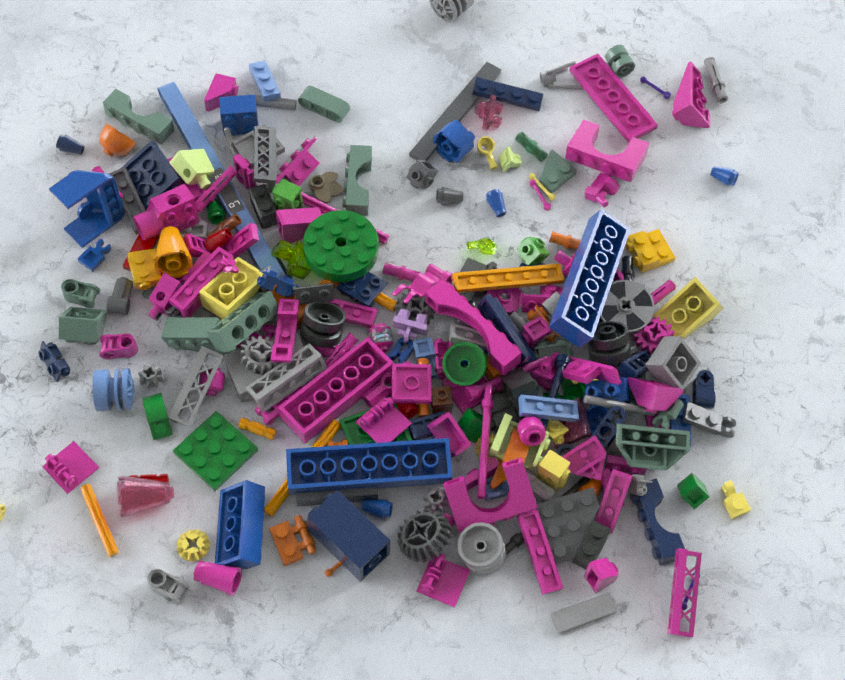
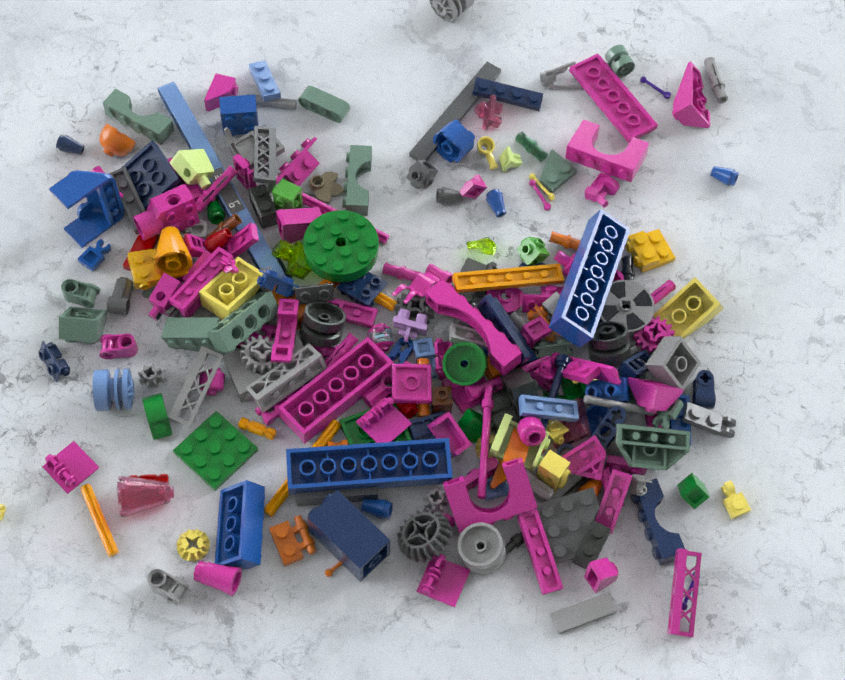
(473, 187): none -> dark pink bracket

